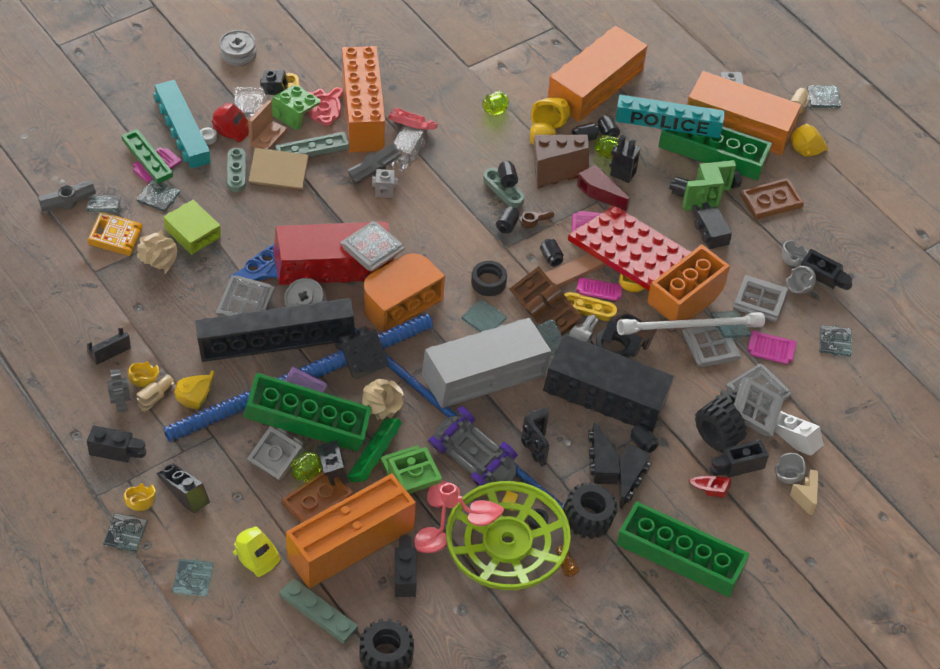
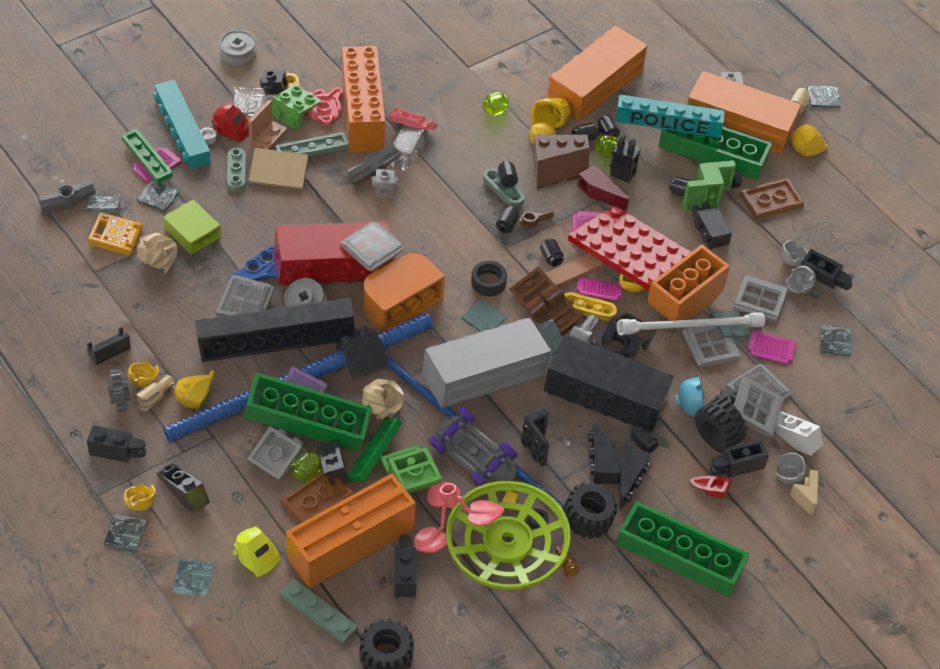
(690, 396): none -> medium azure cylinder

